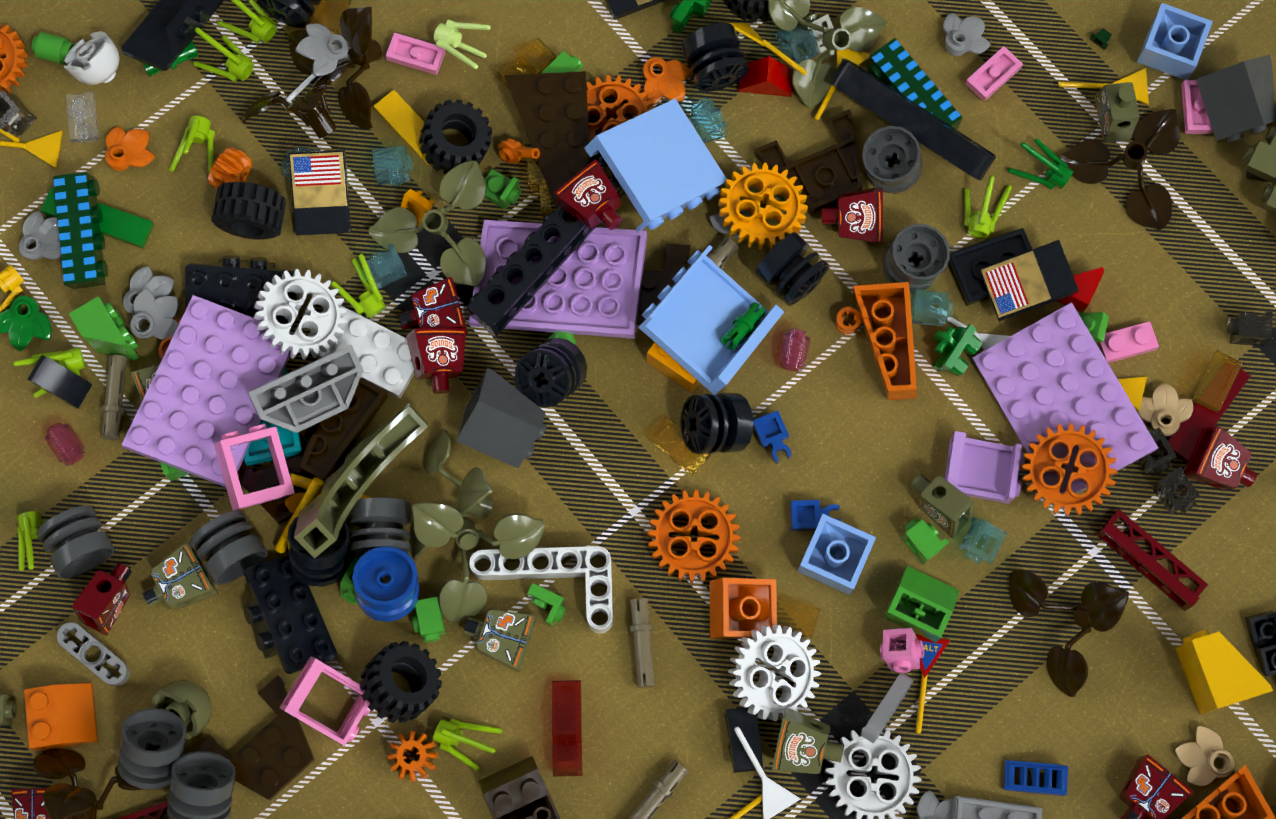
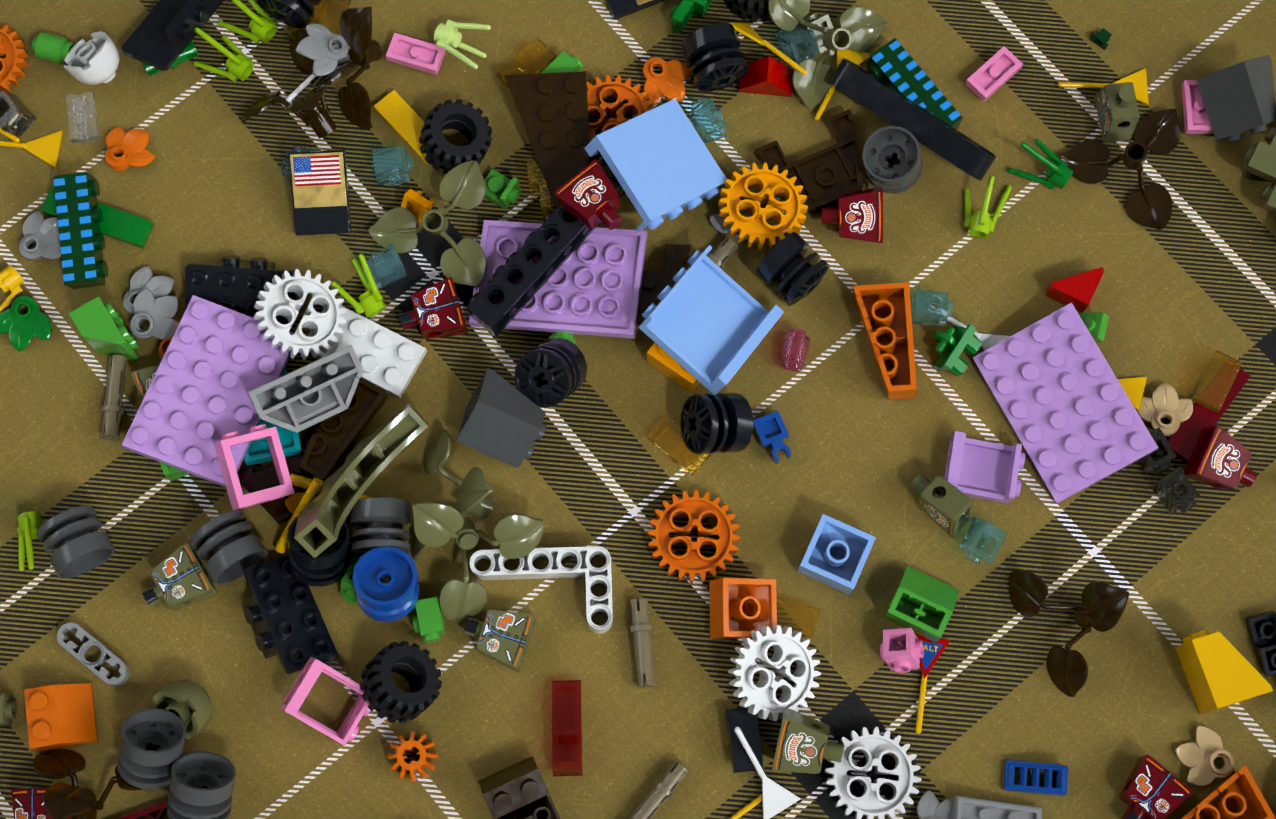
(59, 381): black slope -> none
(64, 443): clear pink brick -> none
(70, 359): lime plant -> none
(103, 599): dark red torso -> none
(196, 132): lime plant -> none
(230, 167): orange gear -> none
(248, 210): black tyre -> none
(272, 755): dark brown wing -> none
(437, 355): dark red torso -> none
(449, 734): lime plant -> none
(512, 151): orange plate -> none
(543, 599): bright green bracket -> none
(743, 326): green pin -> none
(807, 514): blue plate -> none
(856, 321): orange bush -> none
(887, 707): light grey beam -> none
(921, 245): dark grey wheel -> none
(923, 540): bright green brick -> none
(964, 35): light grey plate -> none
(967, 262): black tile -> none
(1029, 280): tile -> none
(1093, 477): orange gear -> none
(1128, 342): bright pink plate -> none
(1148, 564): dark red fence -> none
(1174, 41): light blue slope -> none
(1250, 329): clear smoke brick -> none

